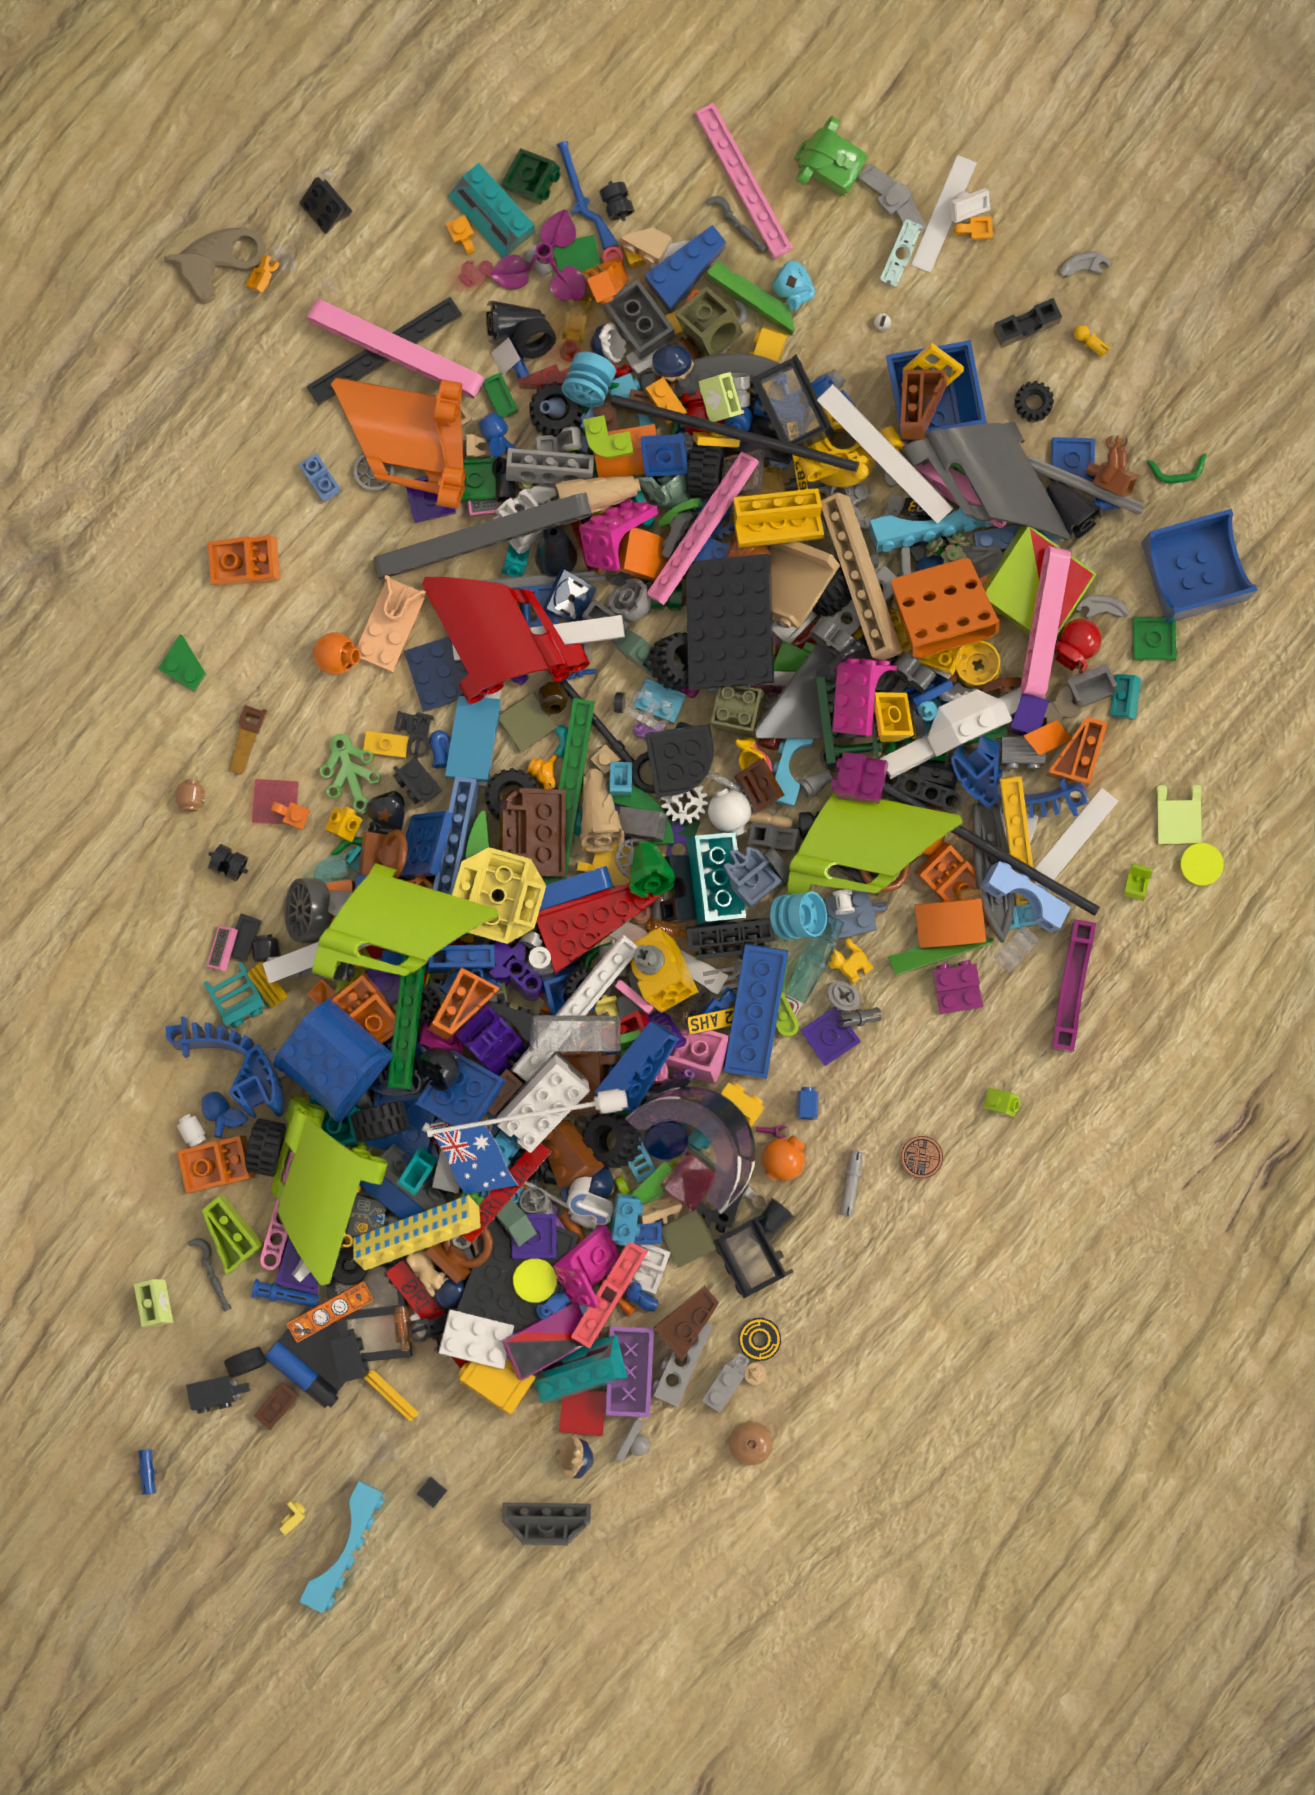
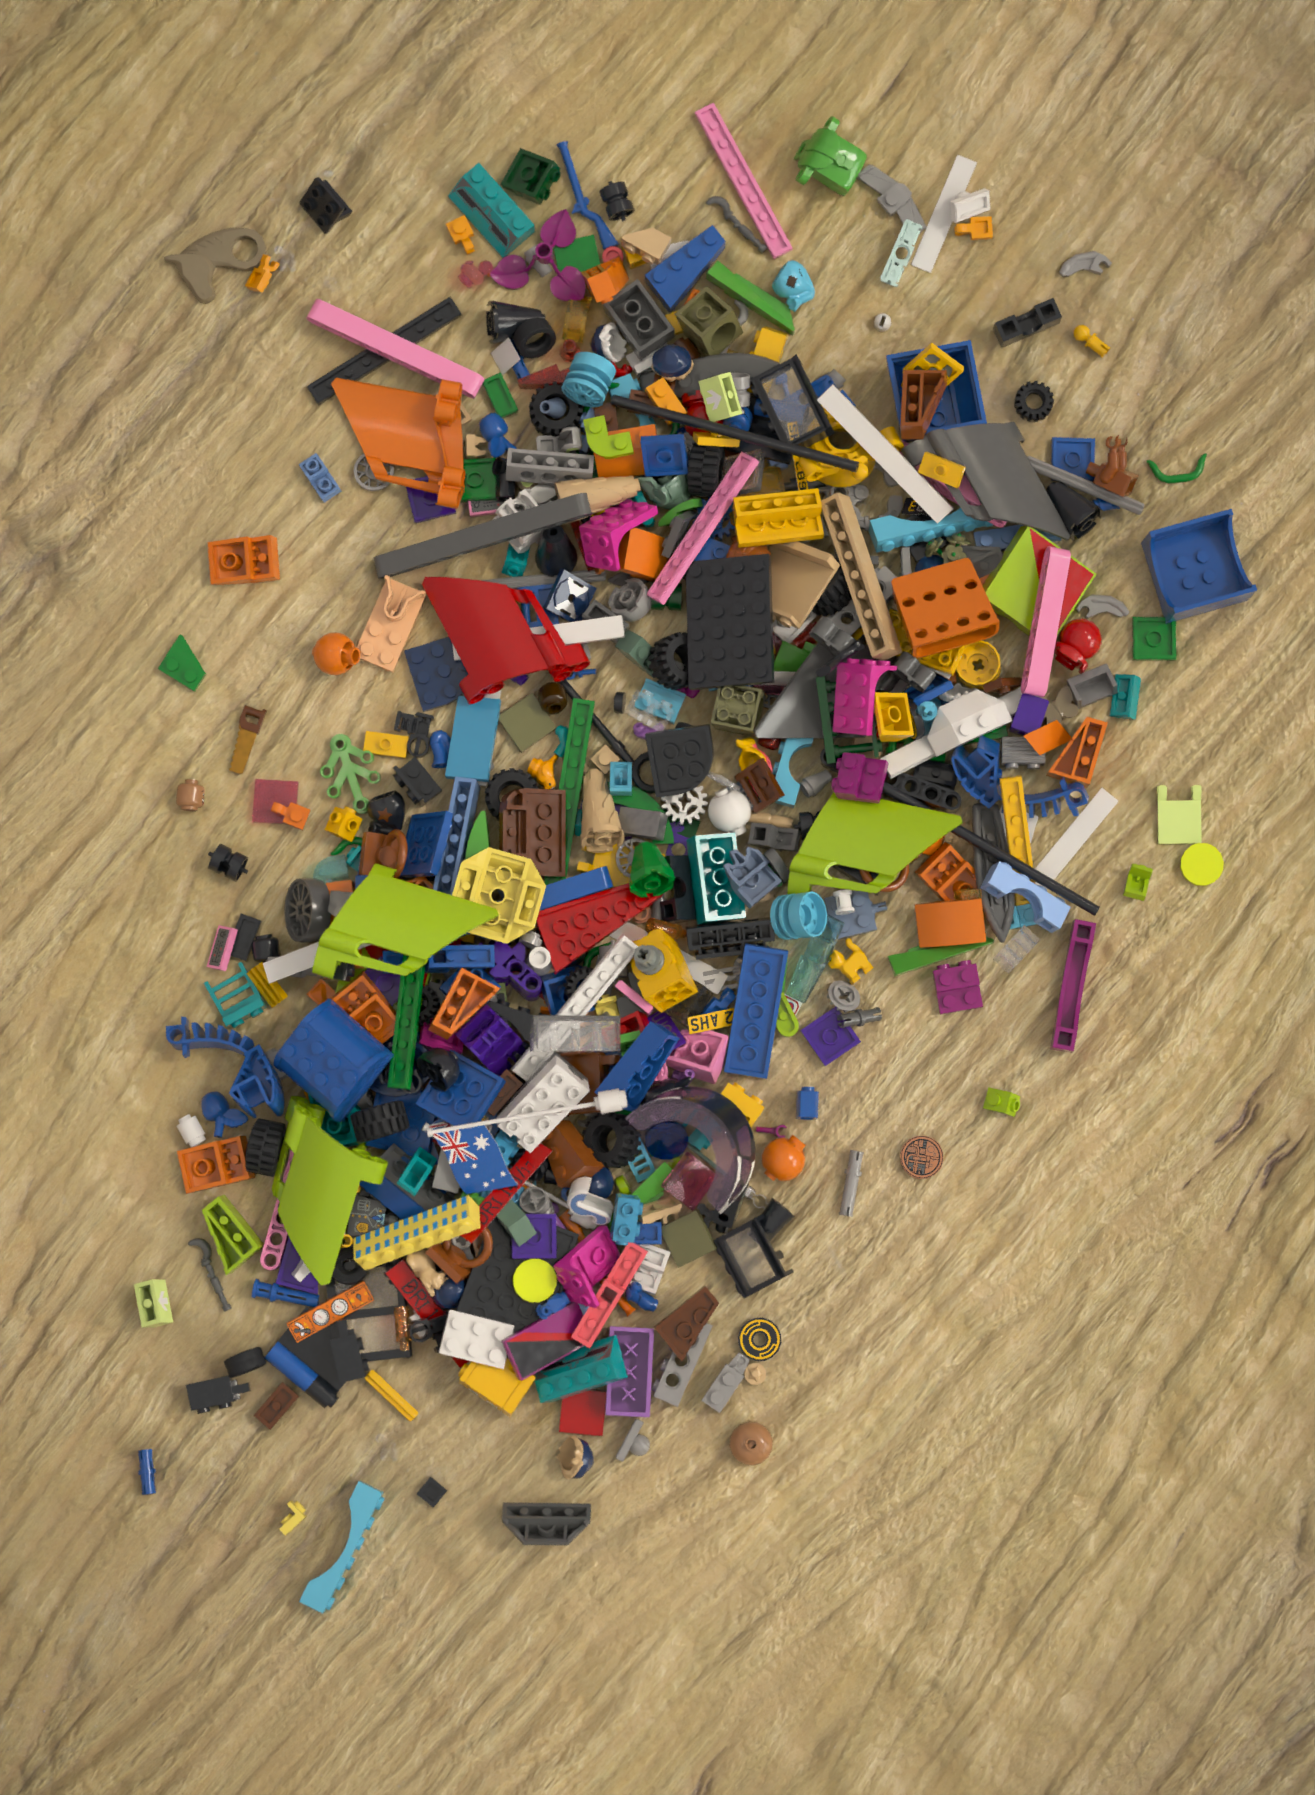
(941, 469): none -> yellow plate

